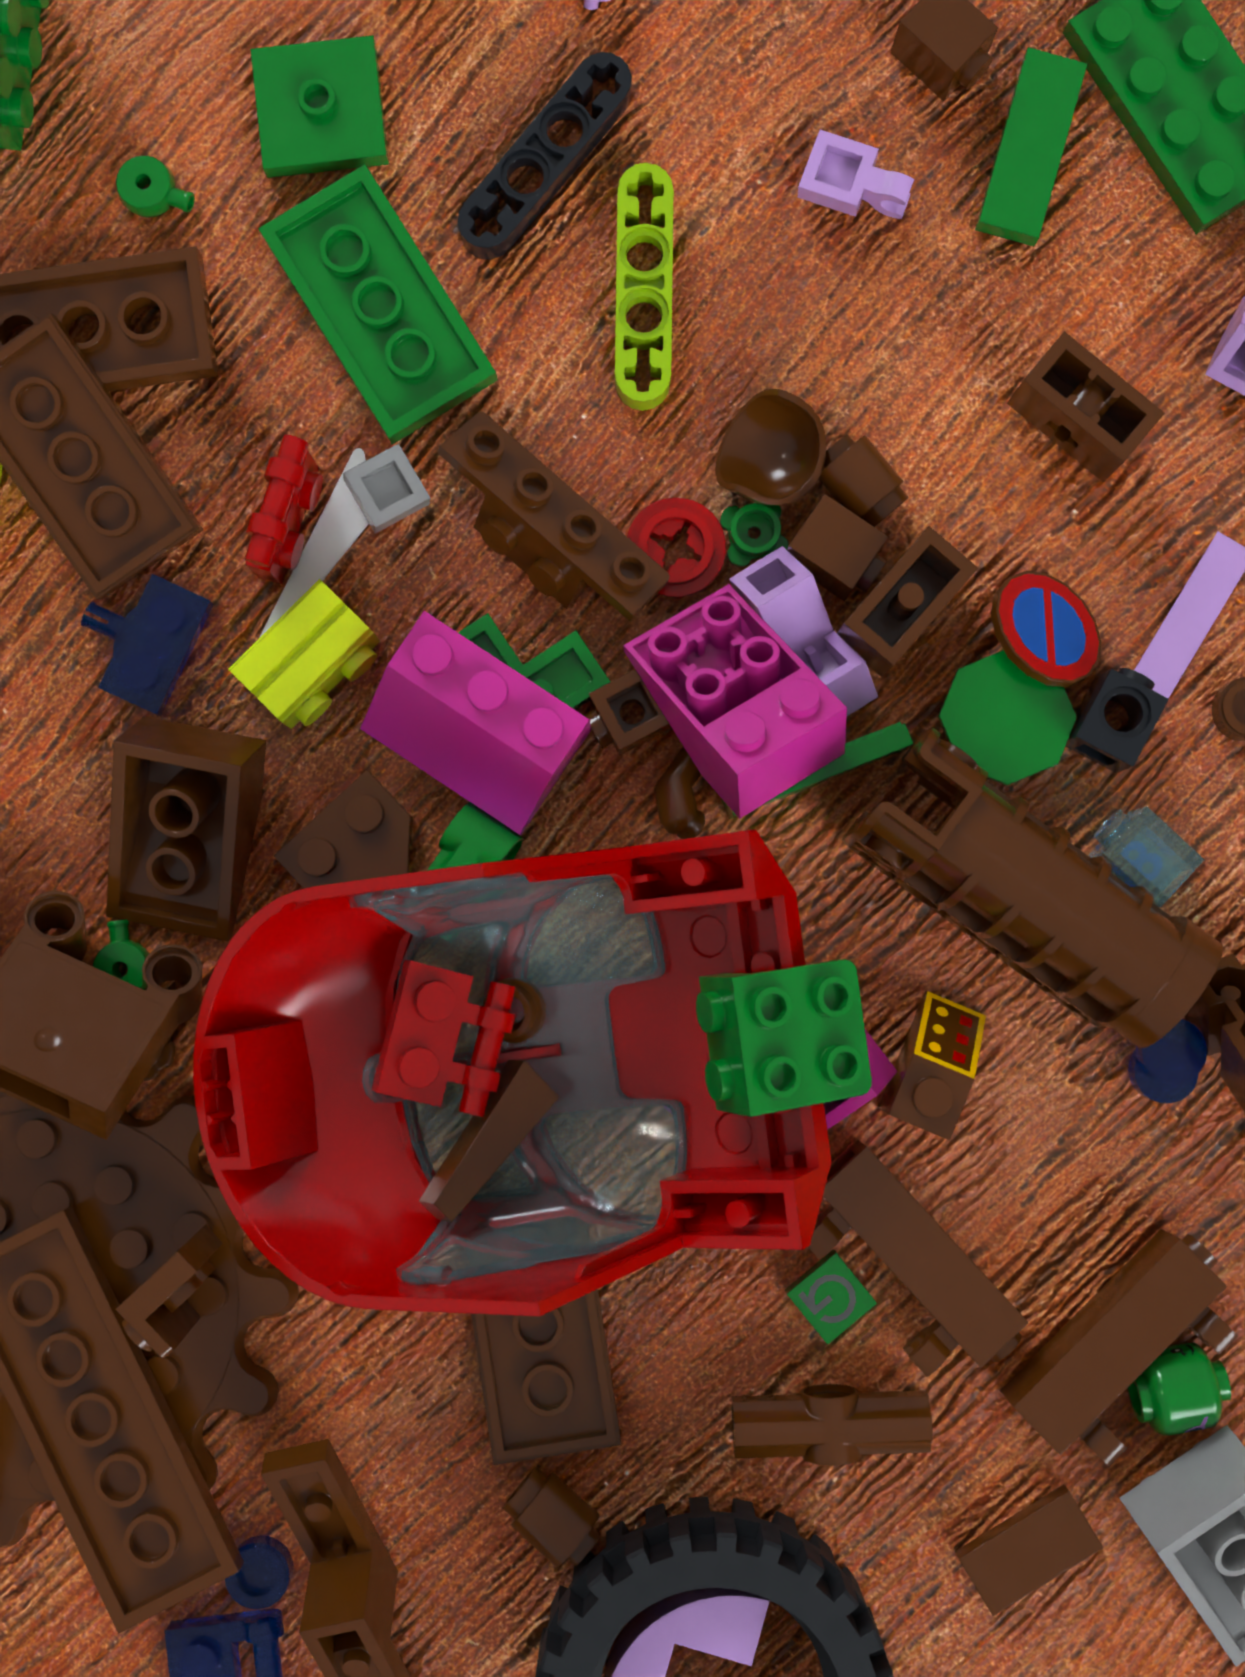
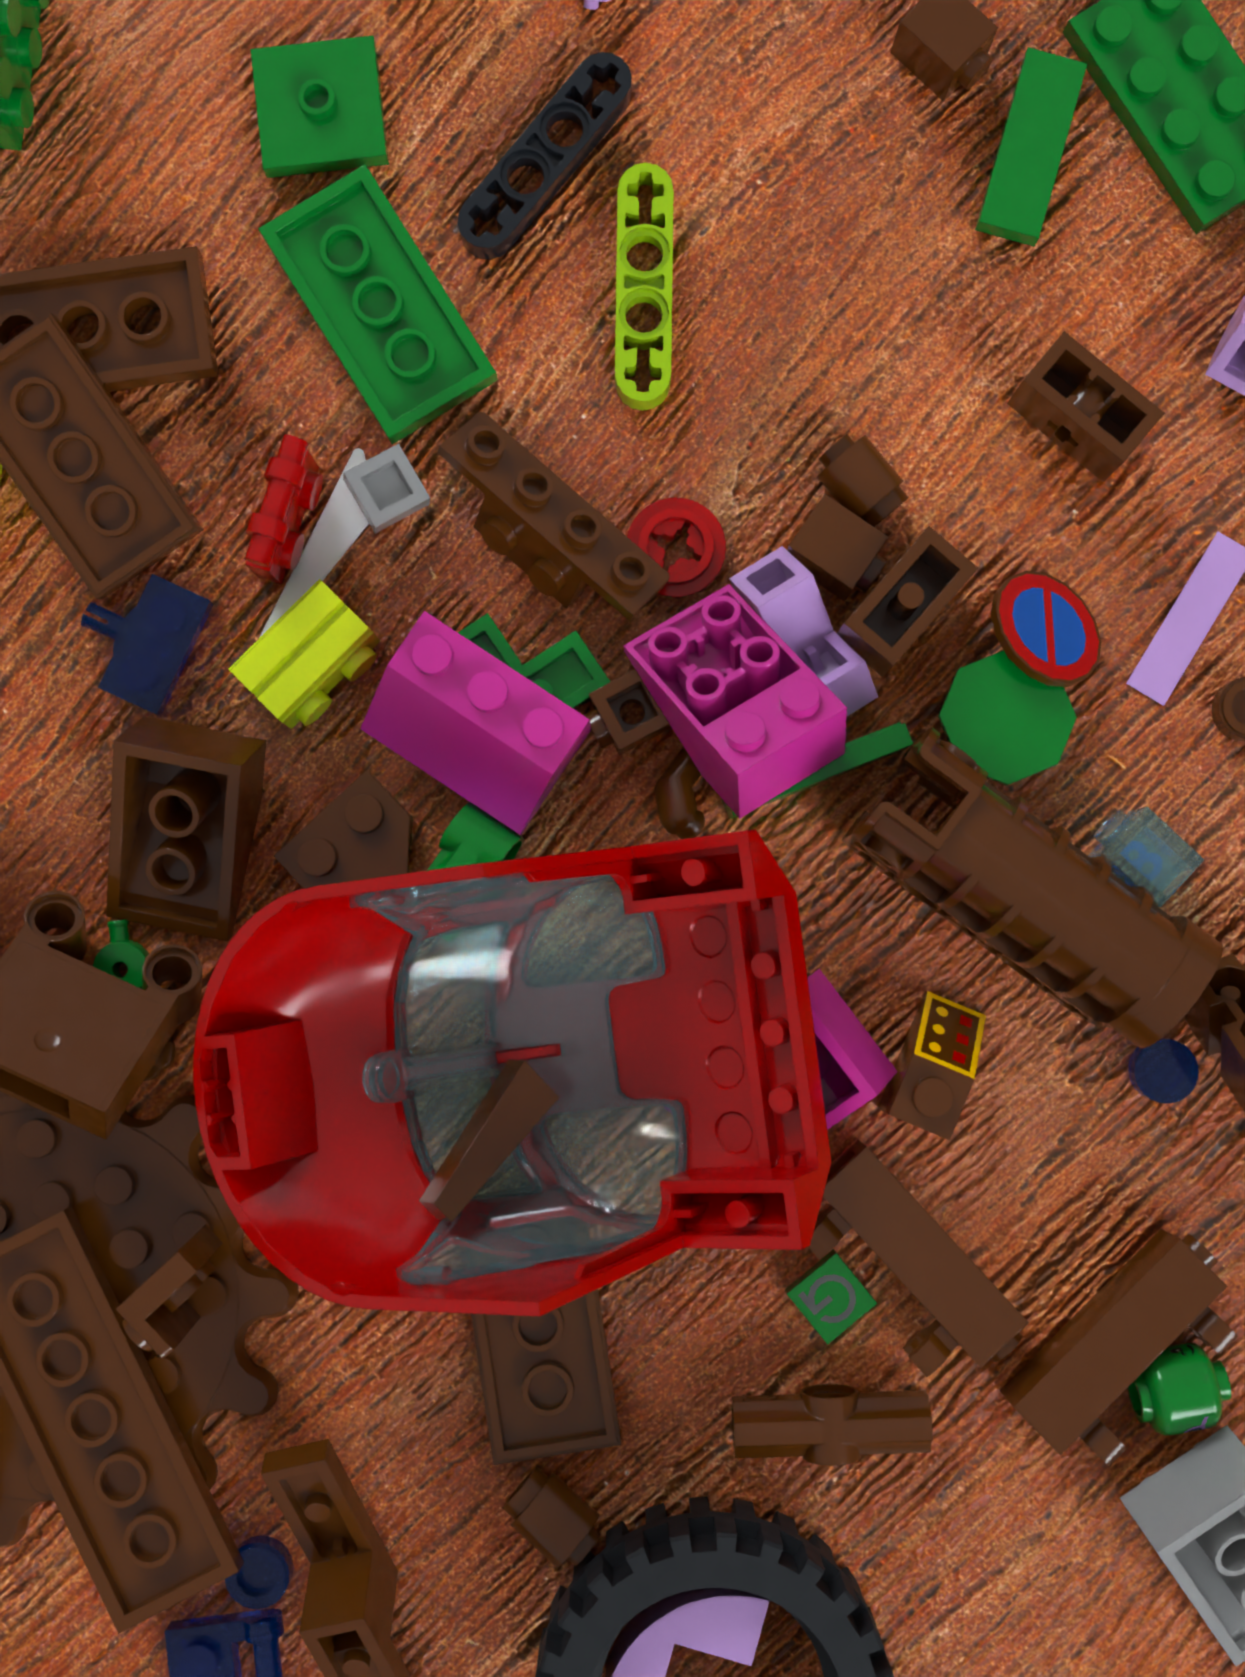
(160, 194): green piece -> none
(425, 1033): red plate -> none
(534, 1010): reddish brown plate -> none
(741, 520): green plate -> none
(772, 449): reddish brown helmet -> none
(784, 1037): green bracket -> none
(844, 174): lavender plate -> none
(1028, 1549): reddish brown tile -> none
(1093, 735): black brick -> none
(1176, 1055): clear blue tile -> none

